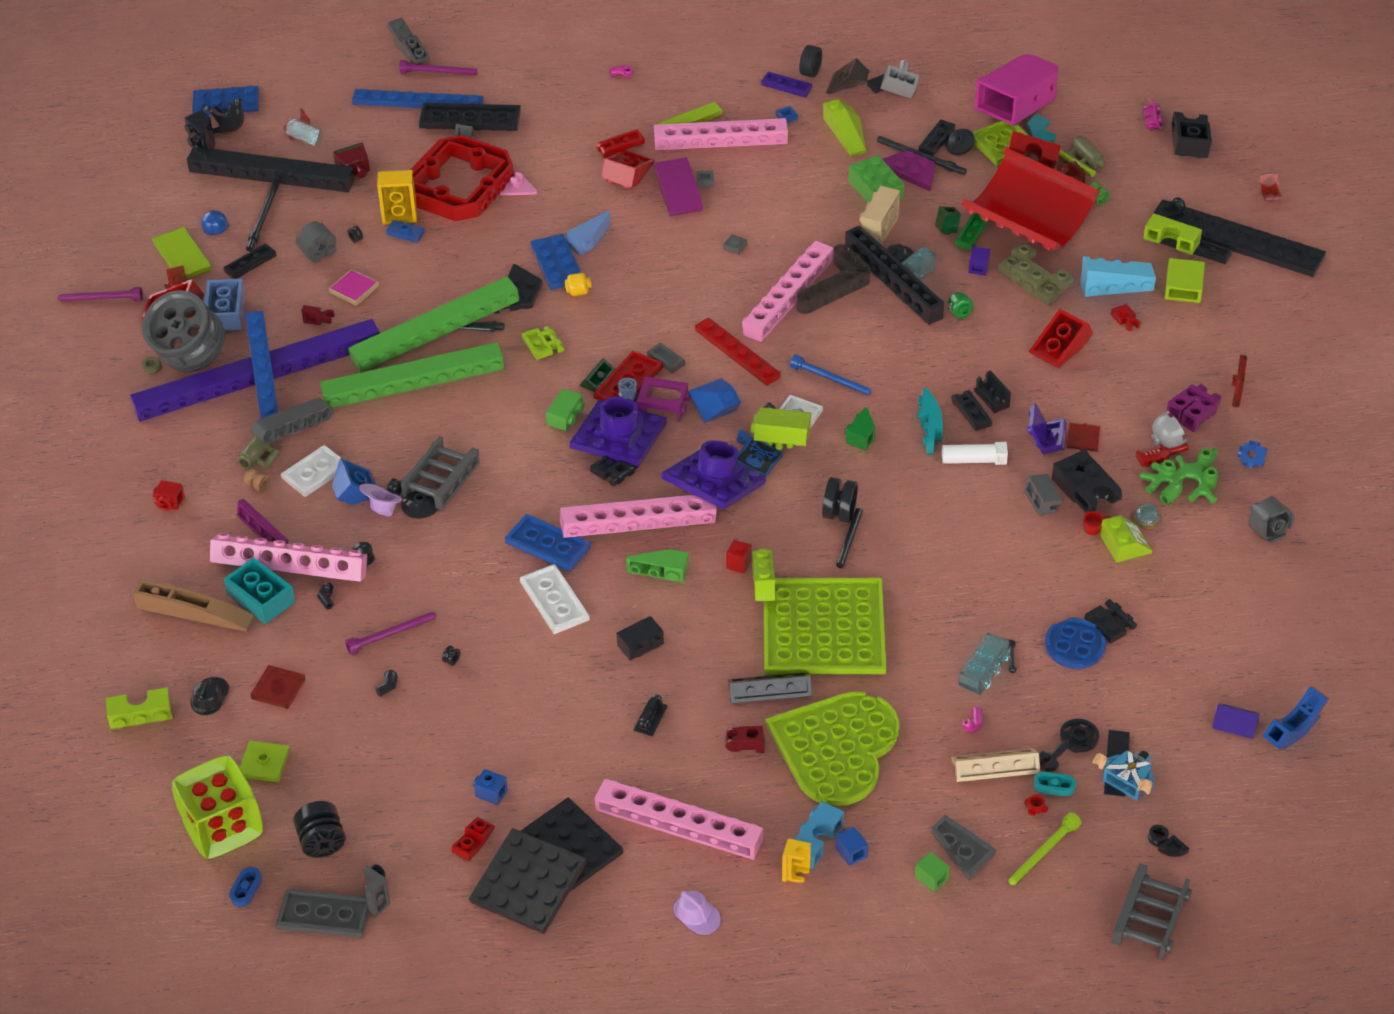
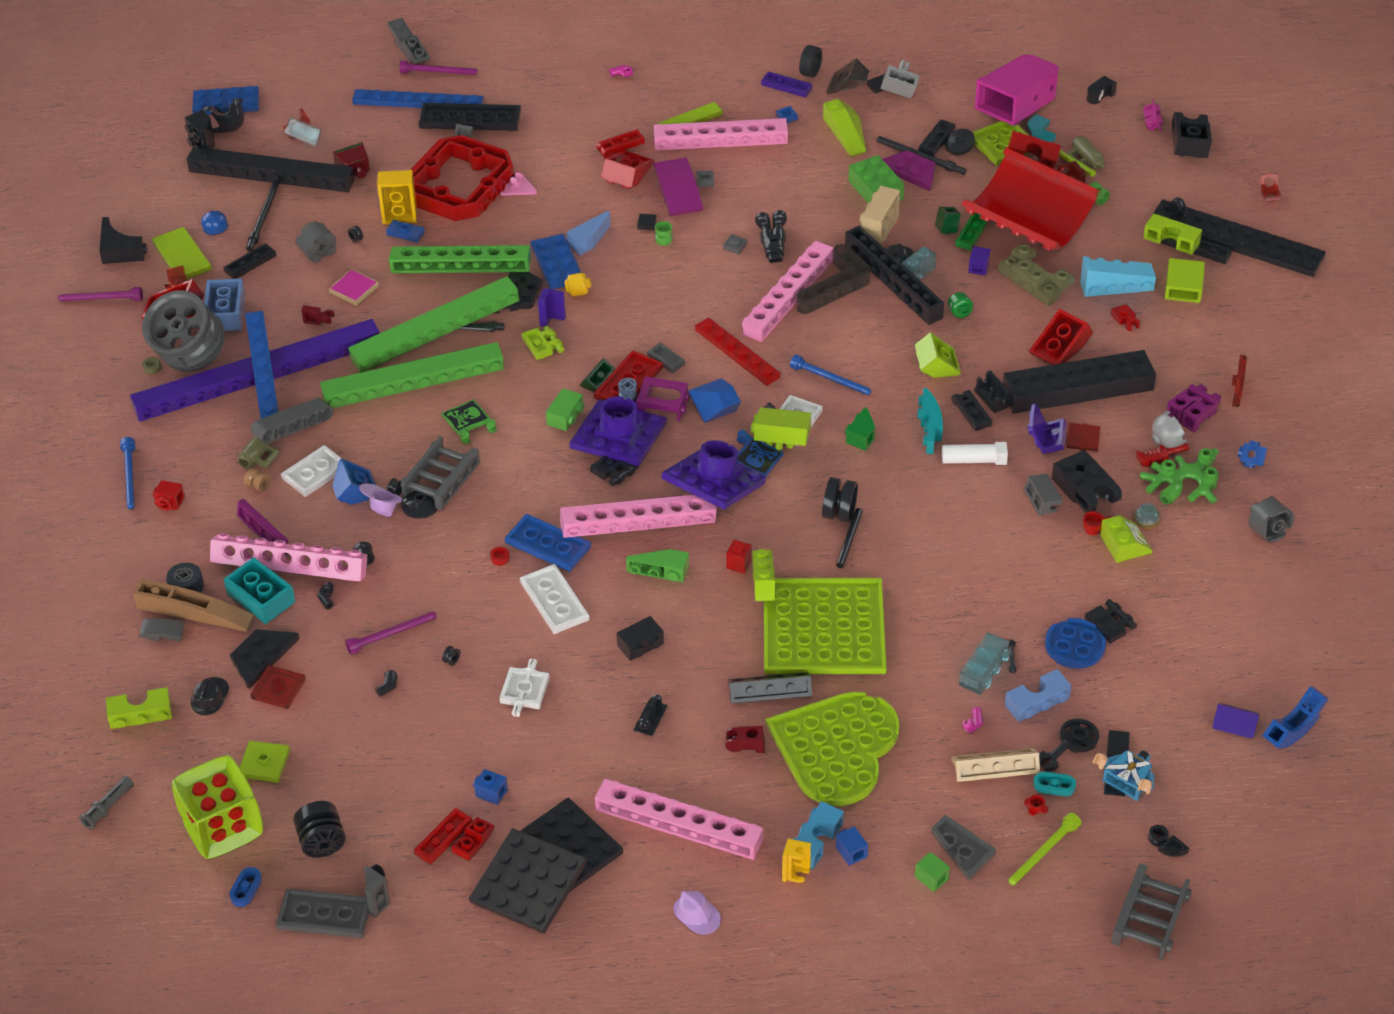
(100, 808): none -> dark grey pin
(119, 247): none -> black arch
(127, 445): none -> blue piece
(158, 627): none -> dark grey slope
(186, 576): none -> black wheel
(259, 651): none -> black wing
(442, 836): none -> red plate
(460, 259): none -> bright green brick
(466, 418): none -> bright green flag
(499, 556): none -> red tile
(524, 687): none -> white plate
(551, 305): none -> dark purple panel
(647, 222): none -> black tile
(663, 233): none -> bright green wheel
(773, 239): none -> black piece
(936, 357): none -> lime slope
(1024, 703): none -> medium blue arch
(1080, 381): none -> black brick
(1100, 89): none -> black leg

